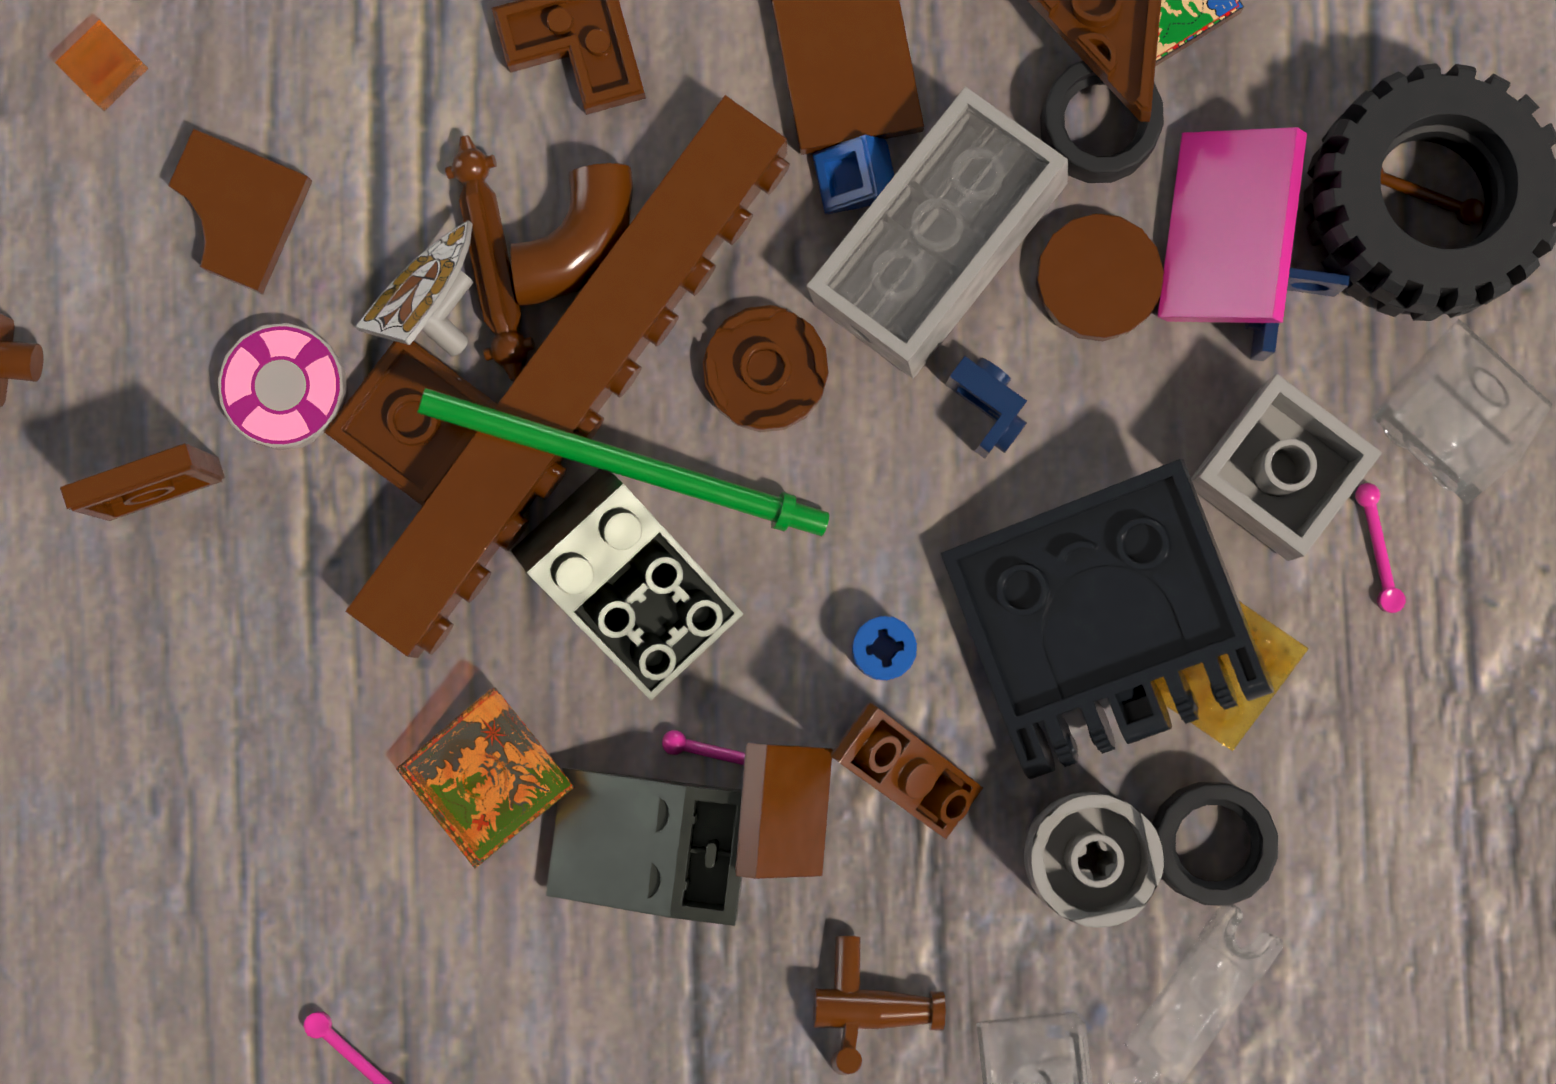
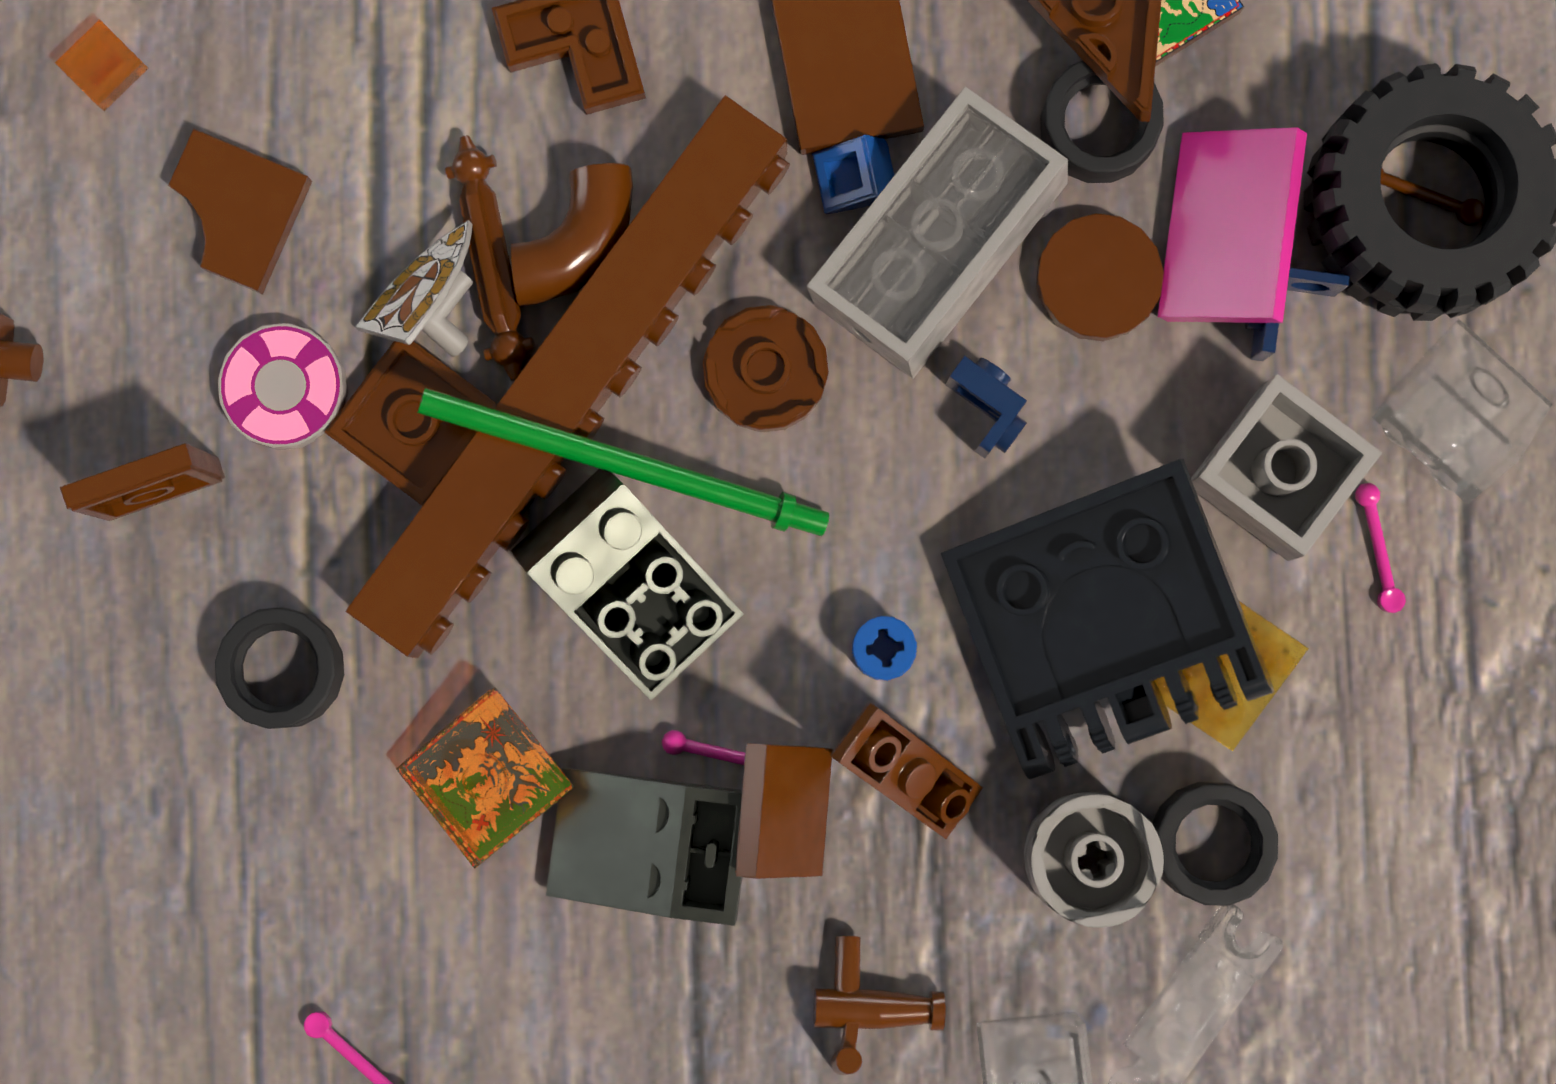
(232, 654): none -> black tyre

